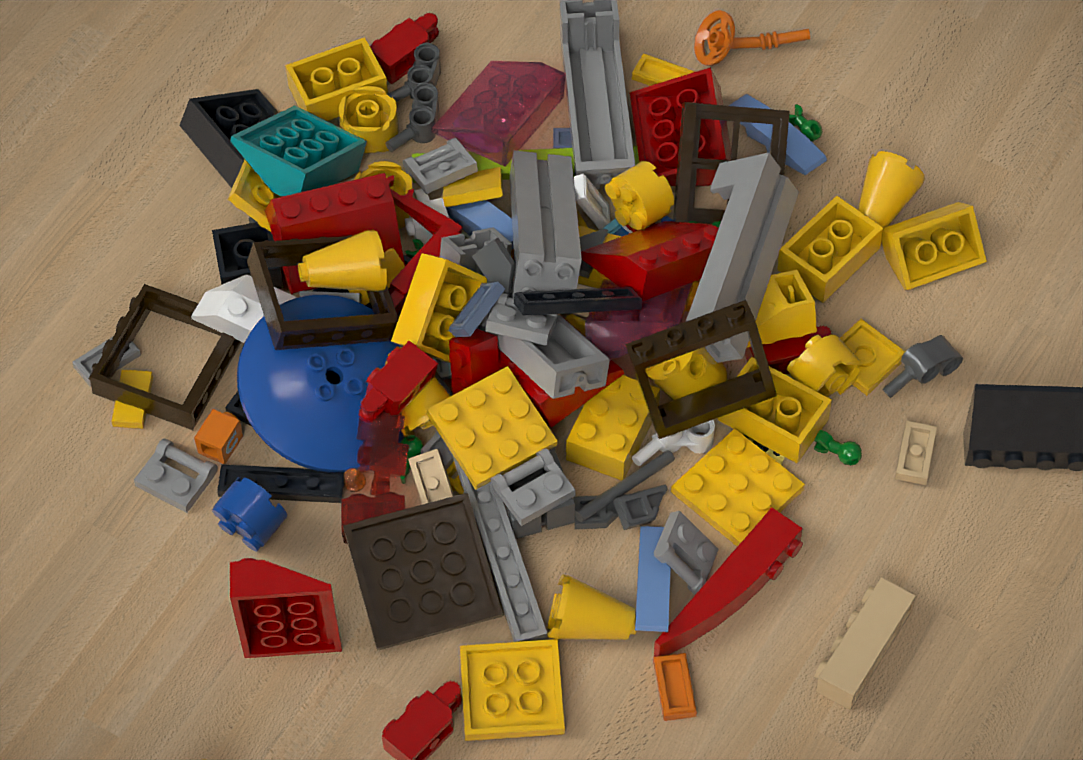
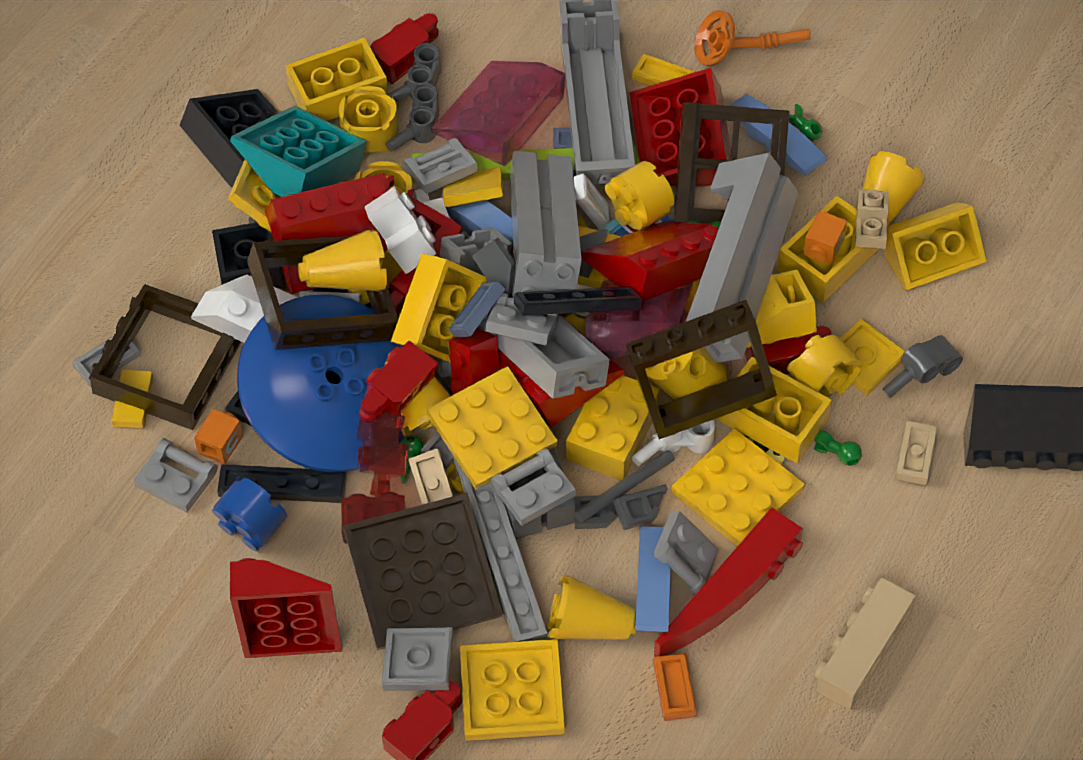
(354, 480): clear orange piece -> none
(401, 229): none -> white brick
(417, 659): none -> light grey tile
(825, 237): none -> orange brick
(871, 219): none -> tan slope

